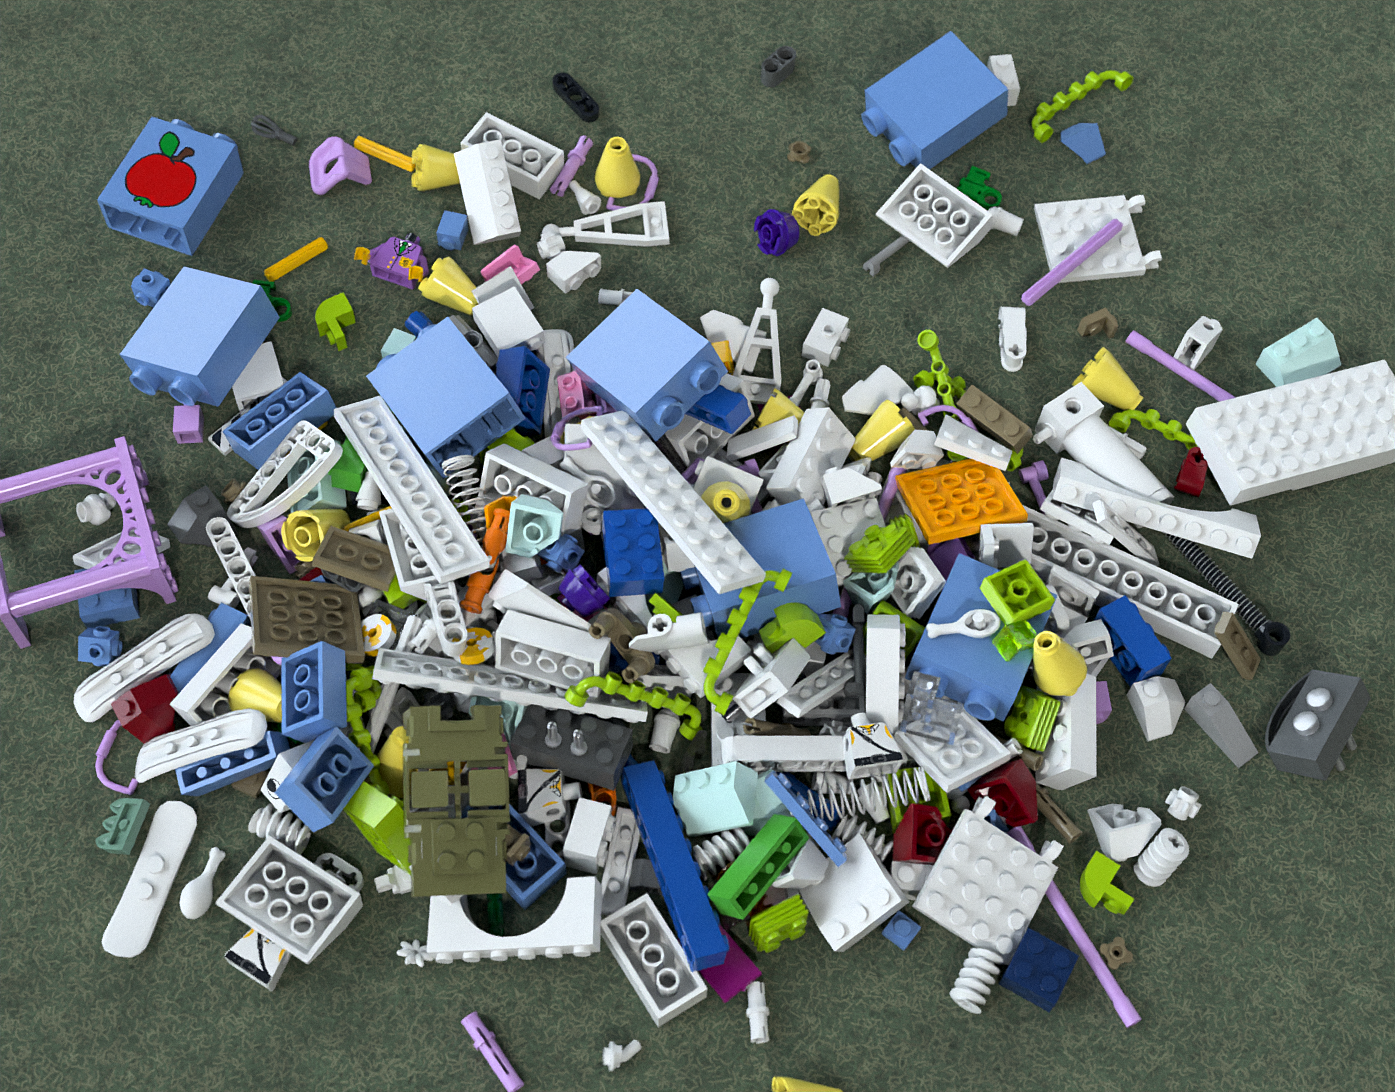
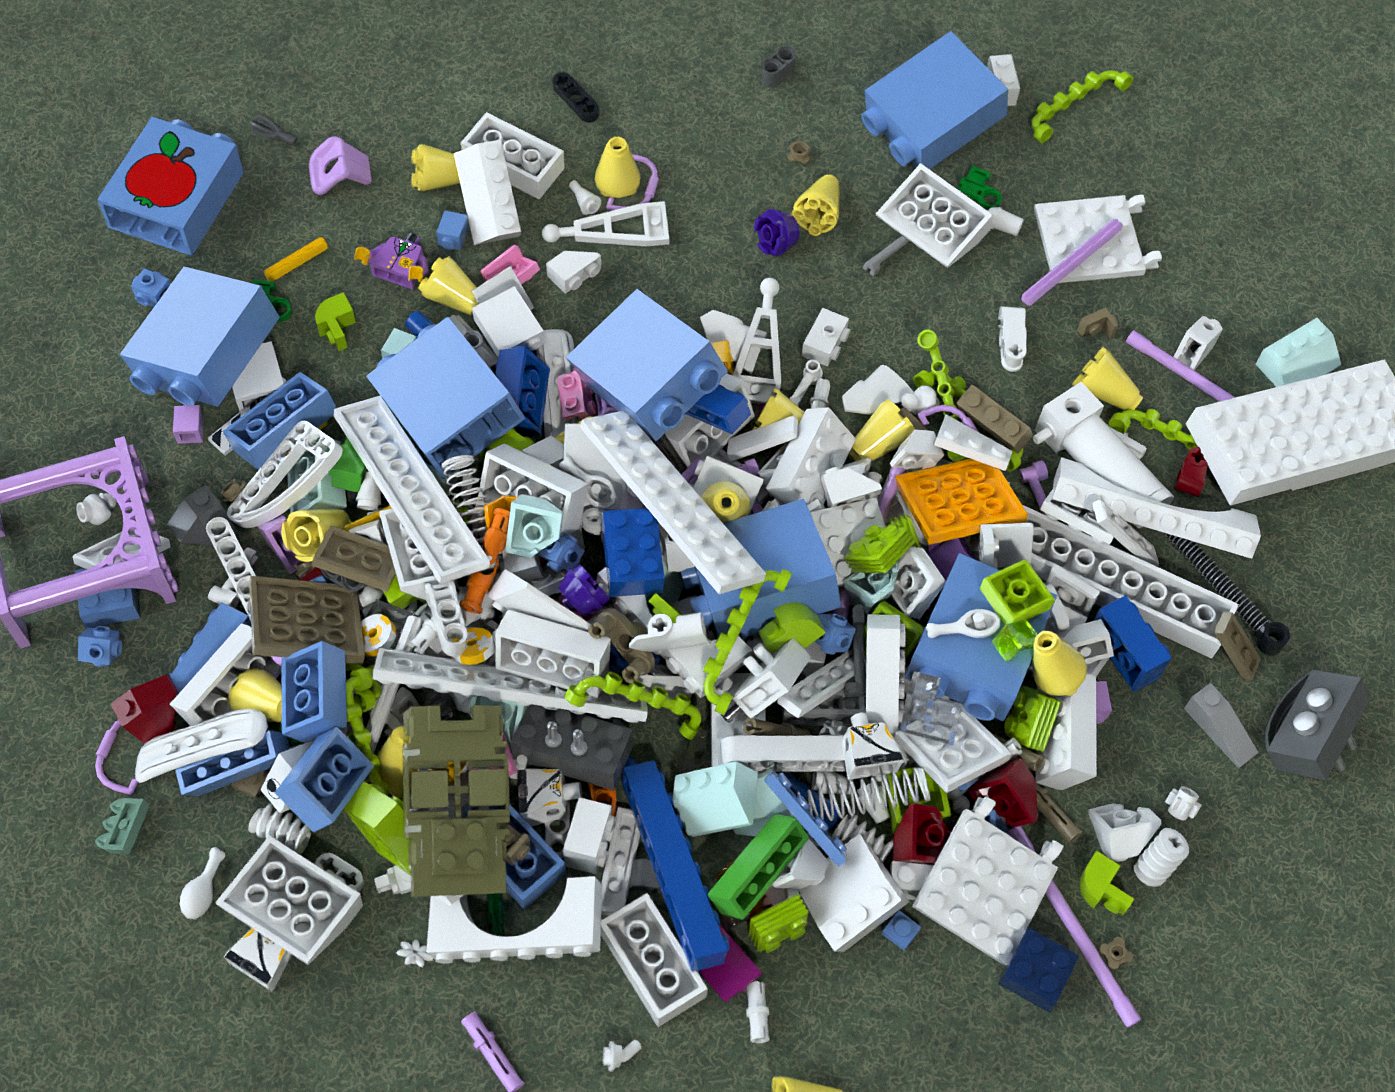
(142, 664): white piece -> none
(151, 880): white piece -> none
(384, 153): yellow axle -> none
(550, 245): white gear -> none
(559, 428): lavender piece -> none
(575, 159): lavender pin -> none
(613, 297): white axle -> none
(664, 730): white piece -> none
(719, 850): white piece -> none
(974, 977): white piece -> none
(1084, 141): medium blue slope -> none
(1156, 705): white slope -> none

